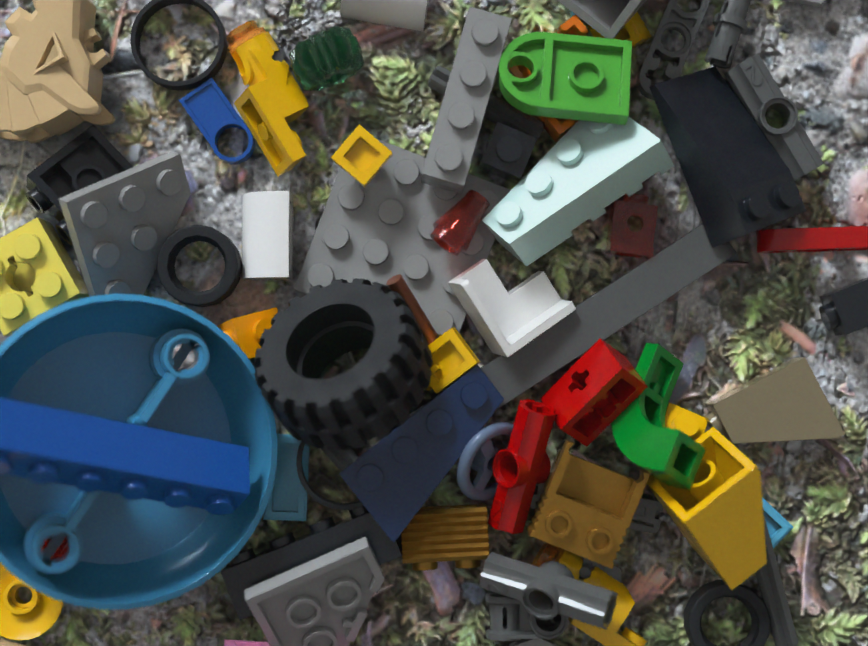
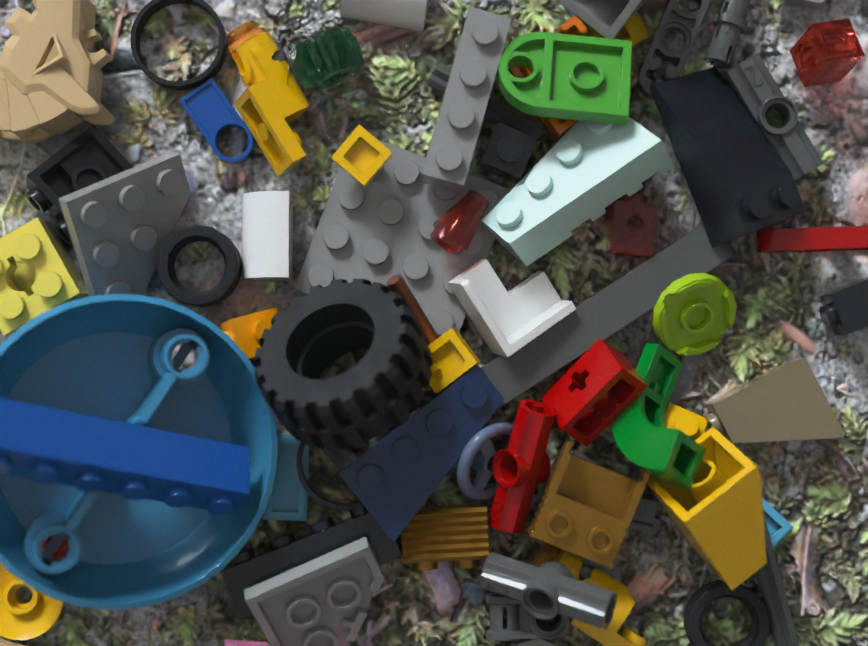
(694, 314): none -> lime tile
(826, 52): none -> clear red brick

